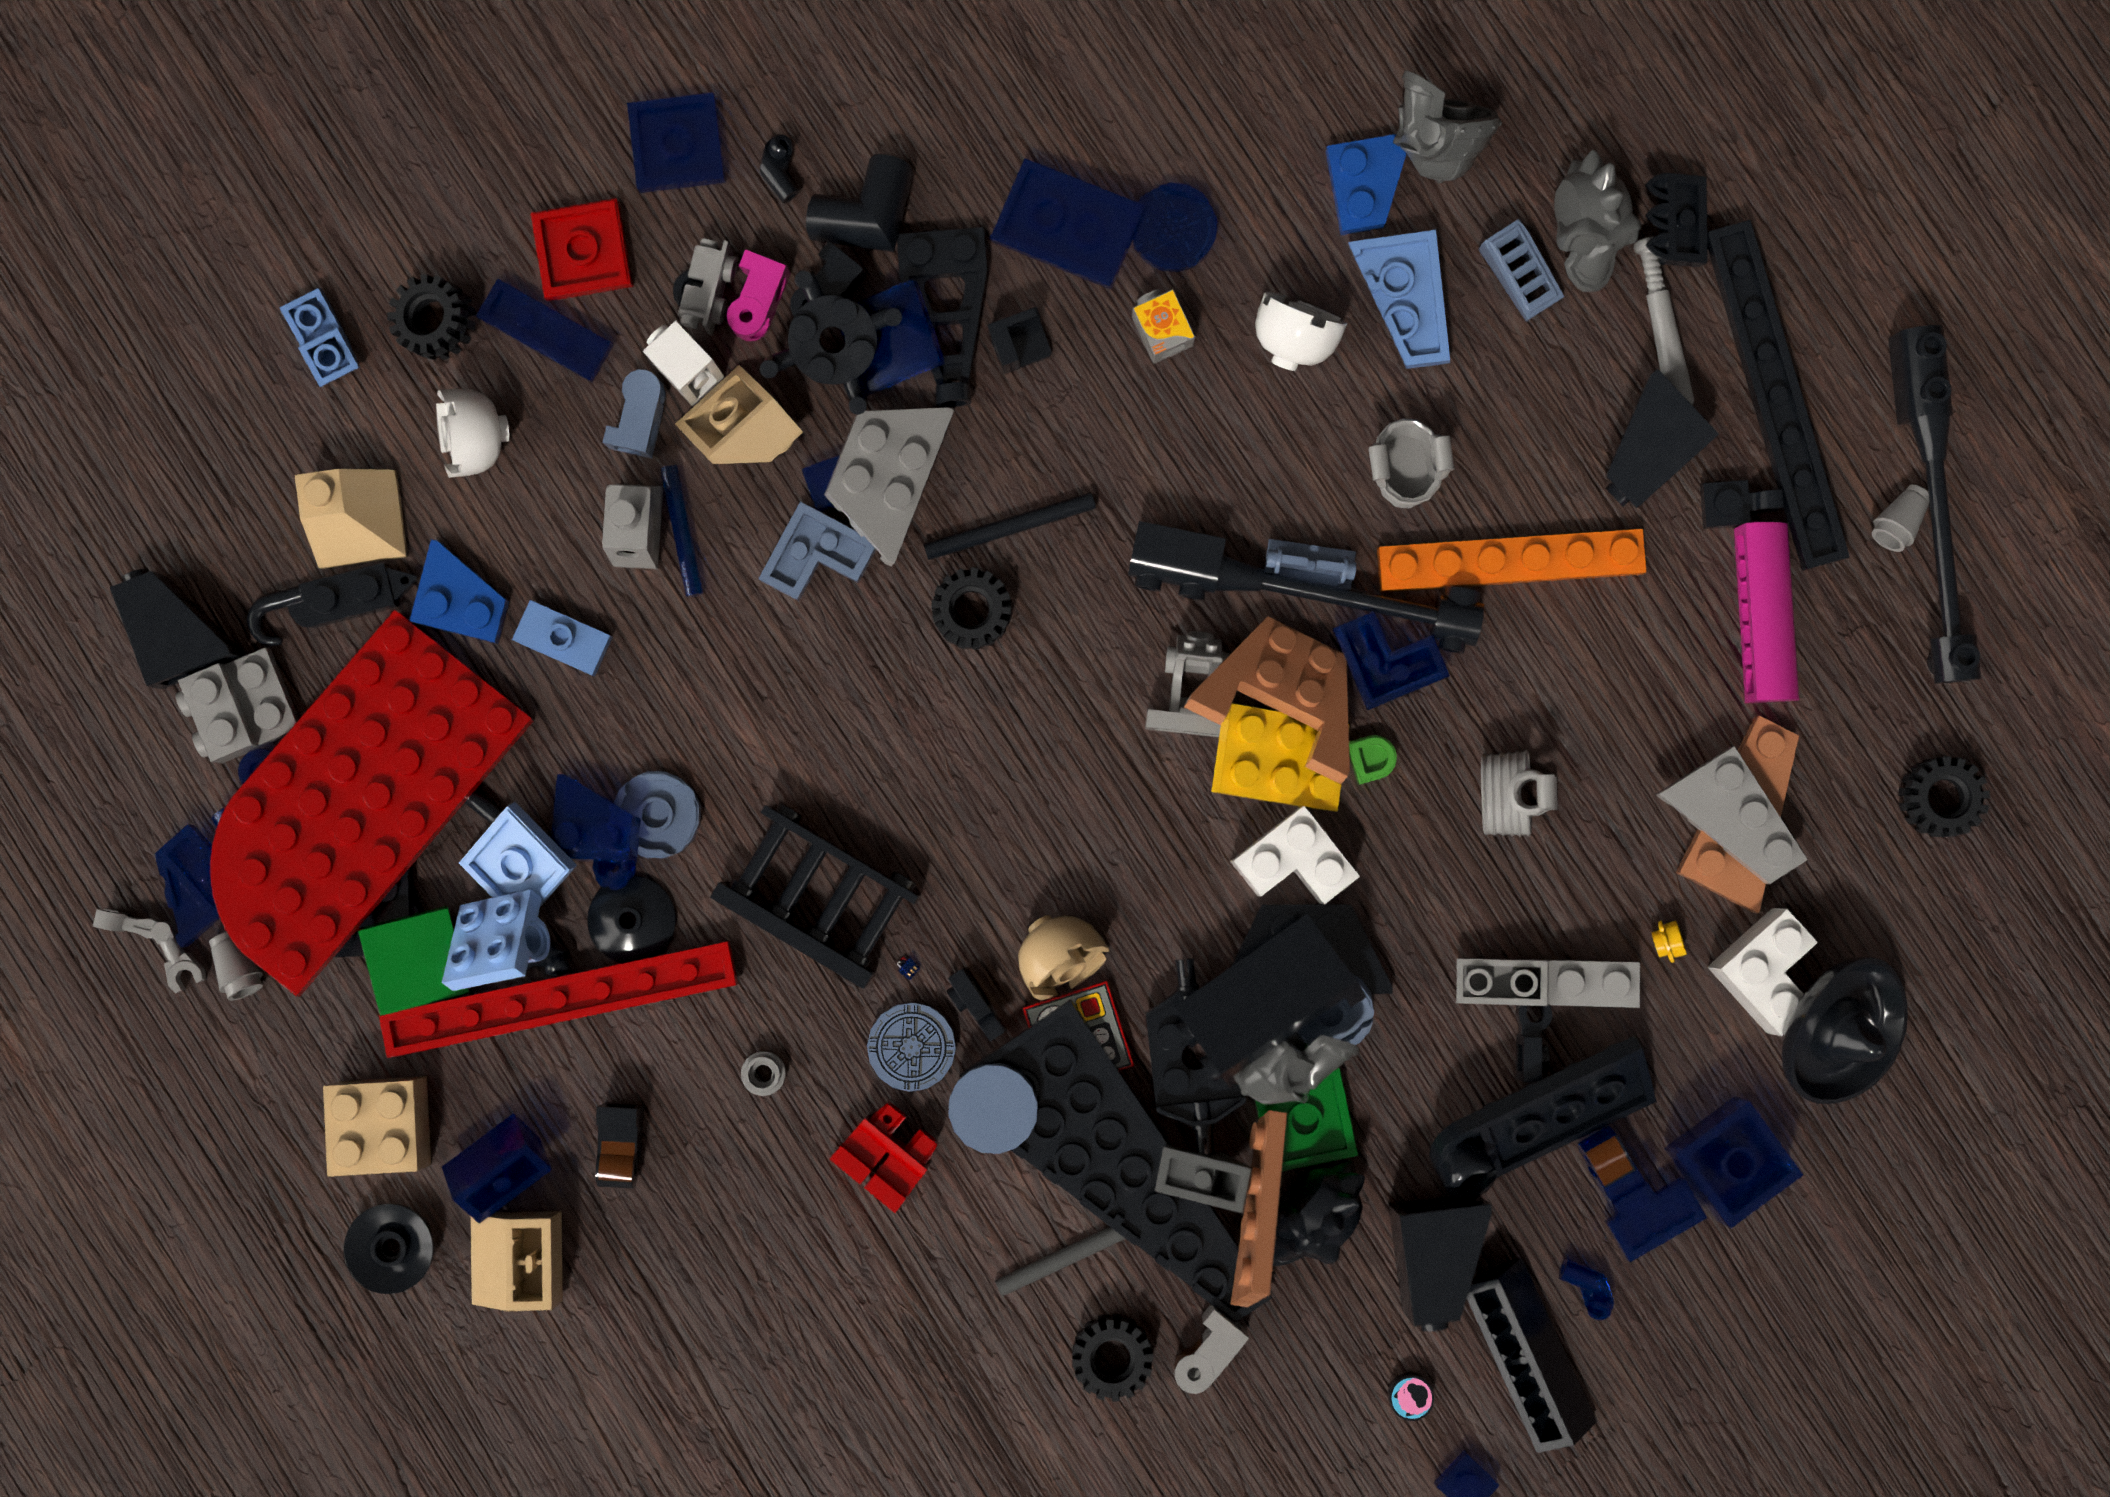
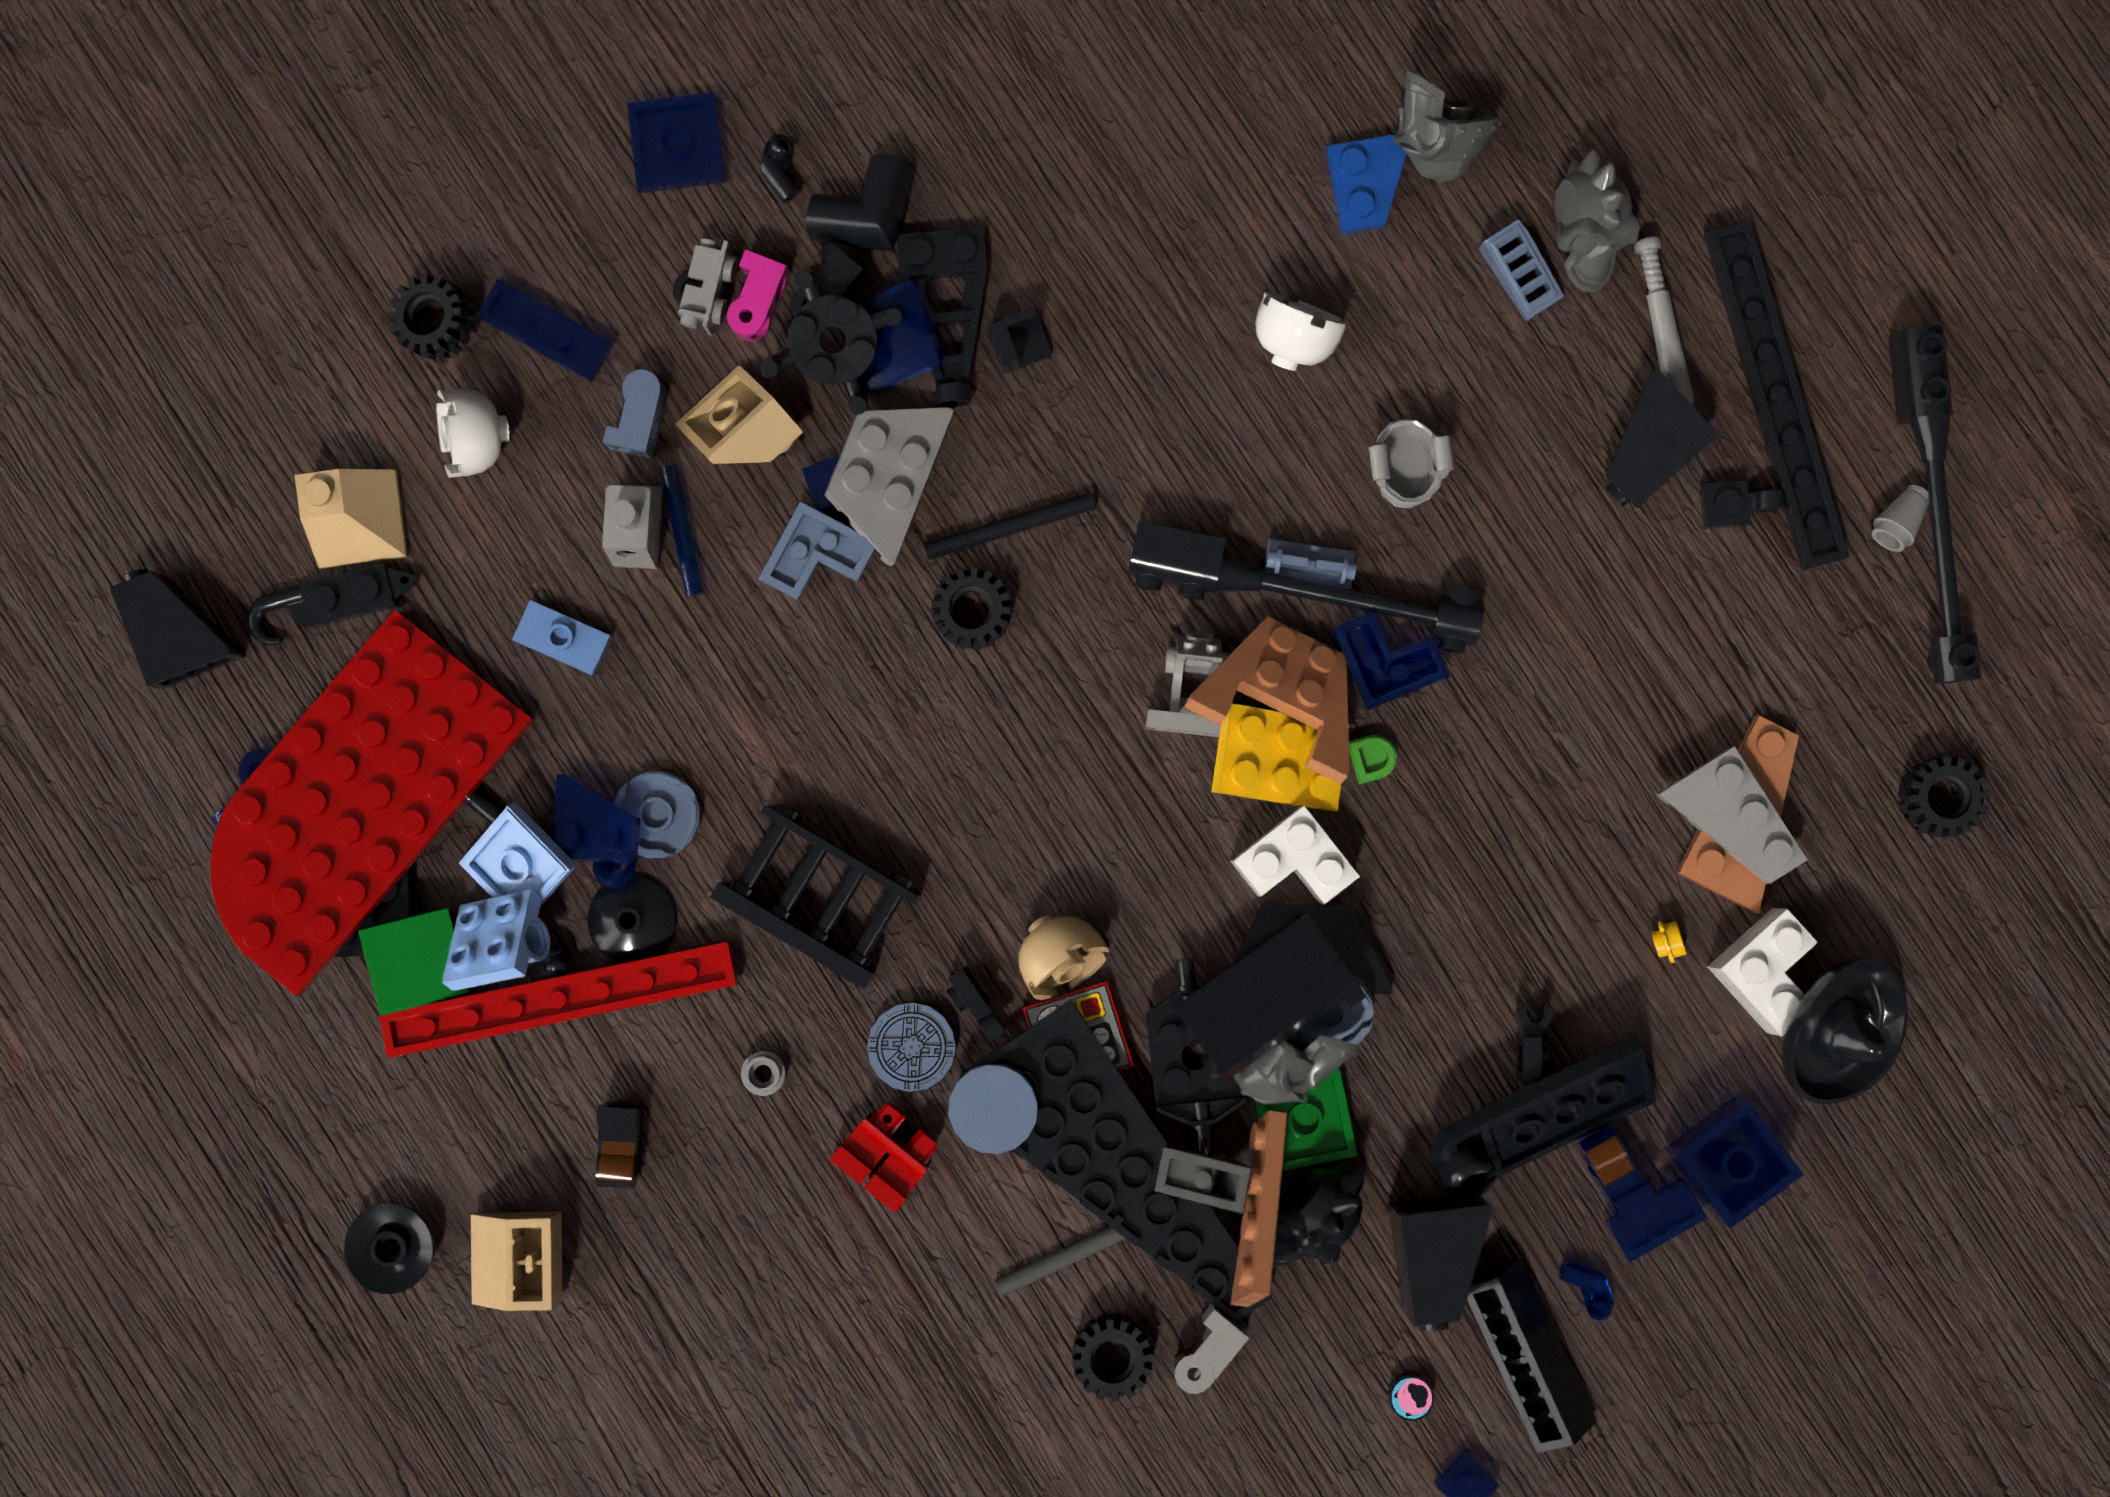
(164, 934): light grey piece -> none
(188, 888): clear blue wing -> none
(234, 971): light grey cone -> none
(237, 706): light grey plate -> none
(320, 337): medium blue slope -> none
(377, 1126): tan brick -> none
(457, 598): blue wing -> none
(496, 1168): clear blue brick -> none
(581, 249): red tile -> none
(682, 362): white brick -> none
(908, 968): clear blue piece -> none
(1068, 223): clear blue tile -> none
(1162, 325): brick -> none
(1175, 228): clear blue tile -> none
(1408, 292): medium blue wing -> none
(1500, 793): light grey piece -> none
(1511, 560): orange plate -> none
(1548, 982): light grey slope -> none
(1680, 219): black plate -> none
(1766, 612): dark pink brick -> none

